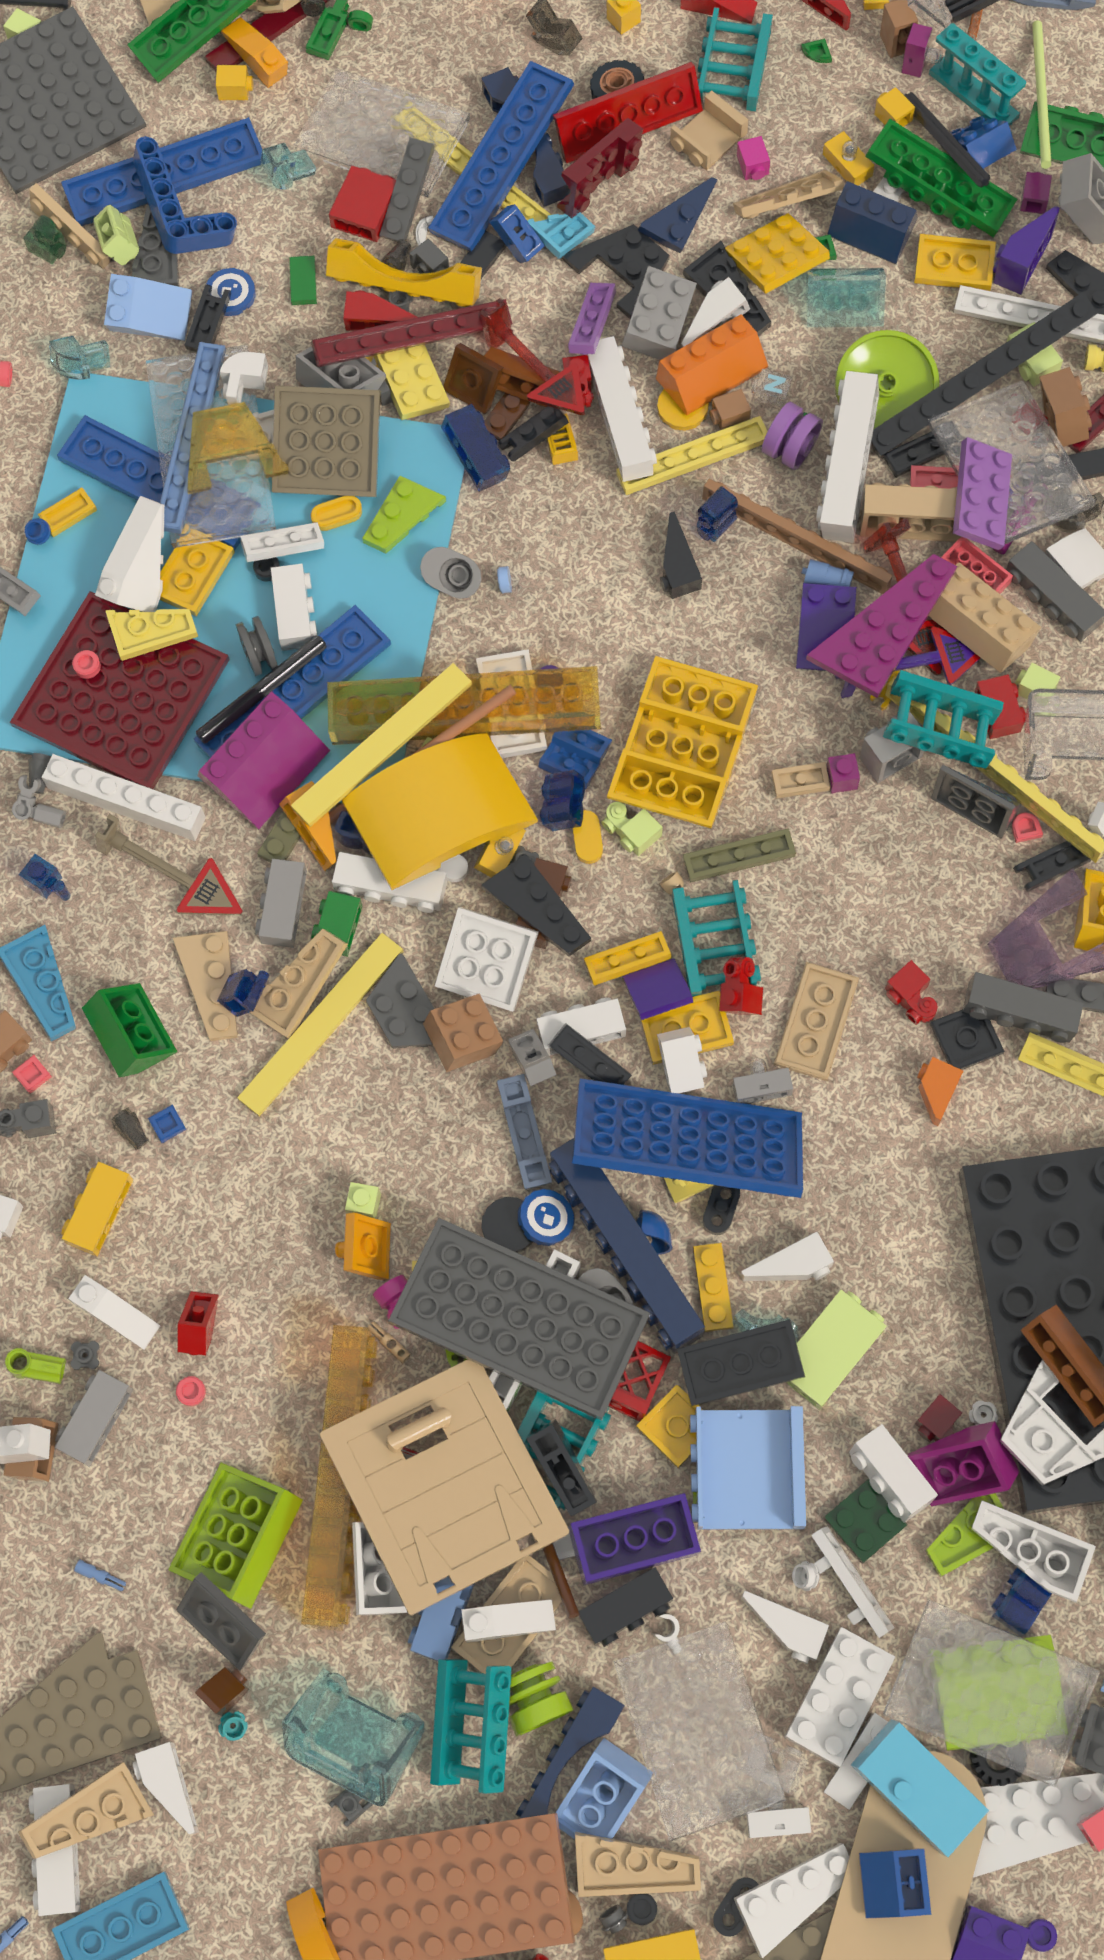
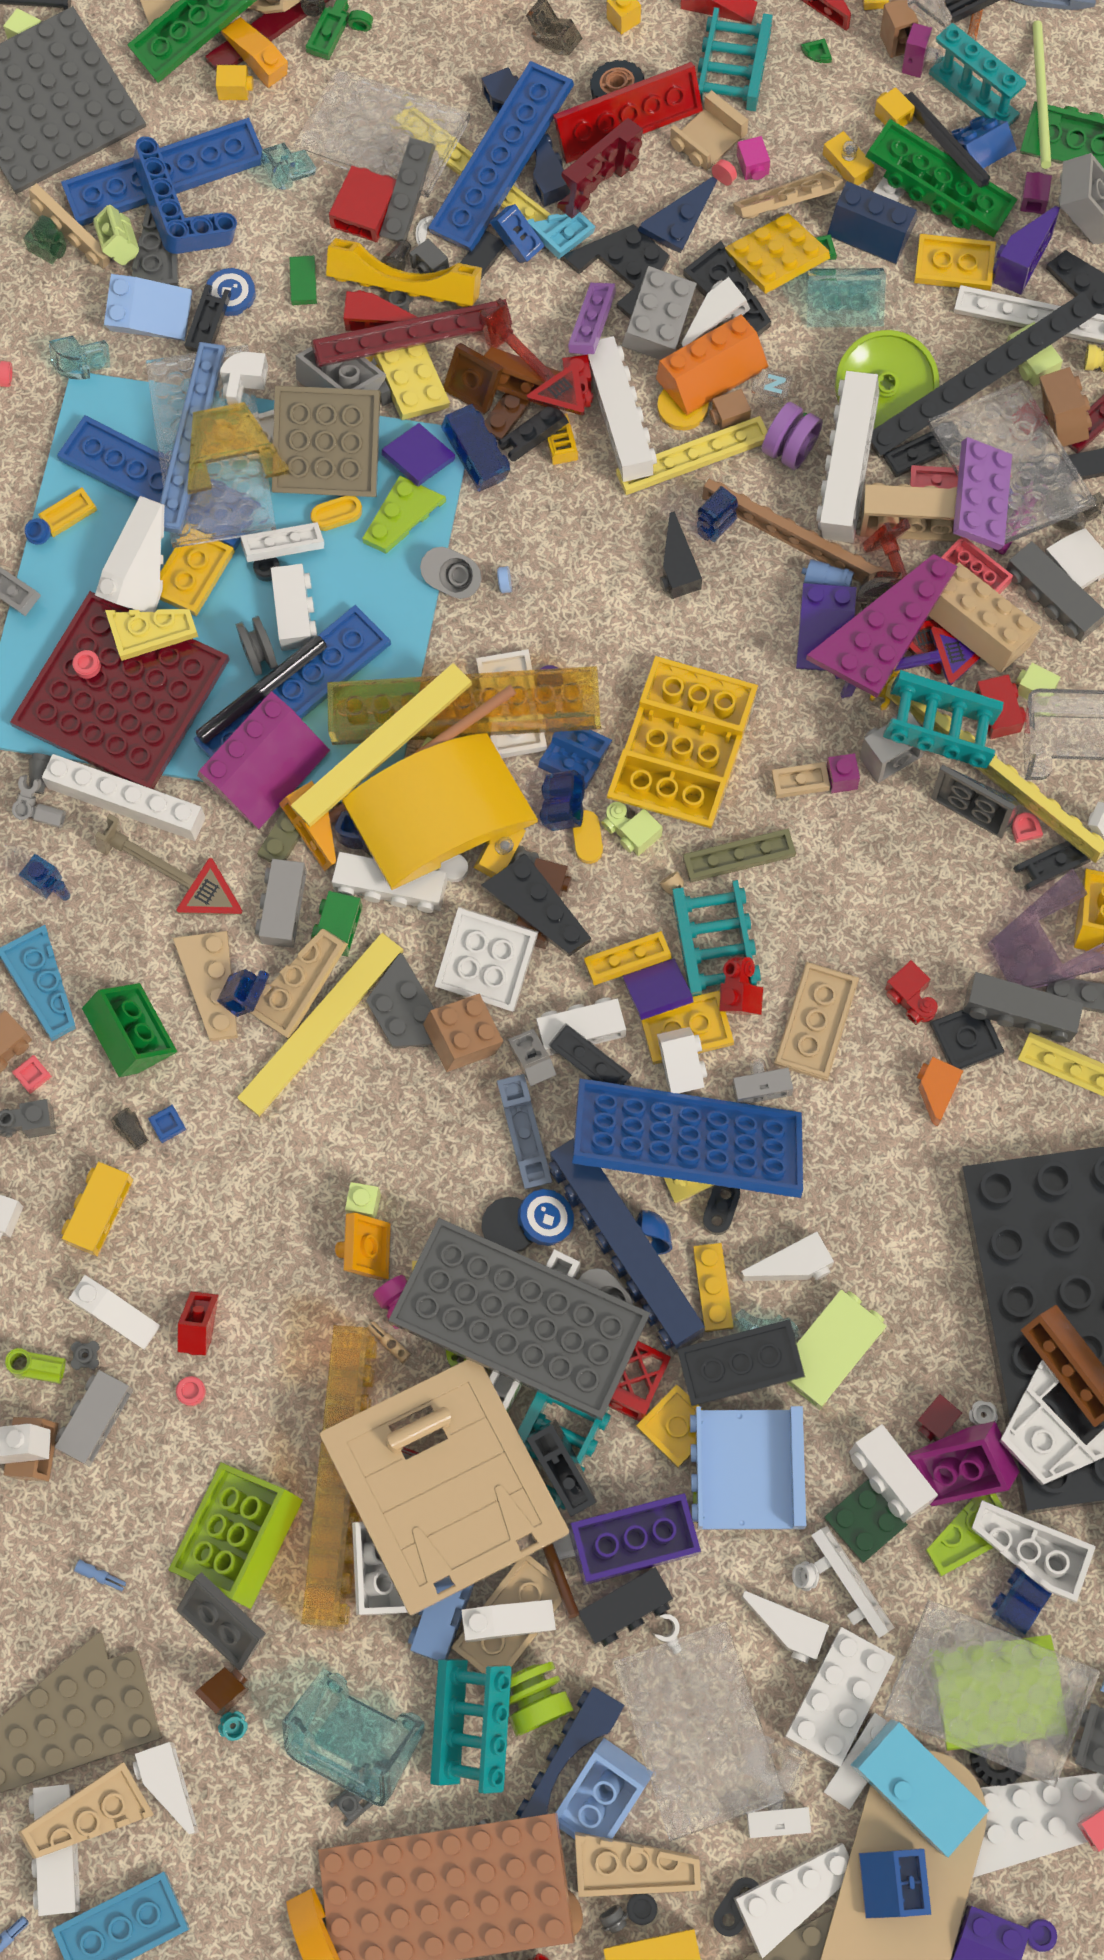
(418, 454): none -> dark purple tile
(724, 172): none -> coral tile
(876, 585): none -> clear smoke brick

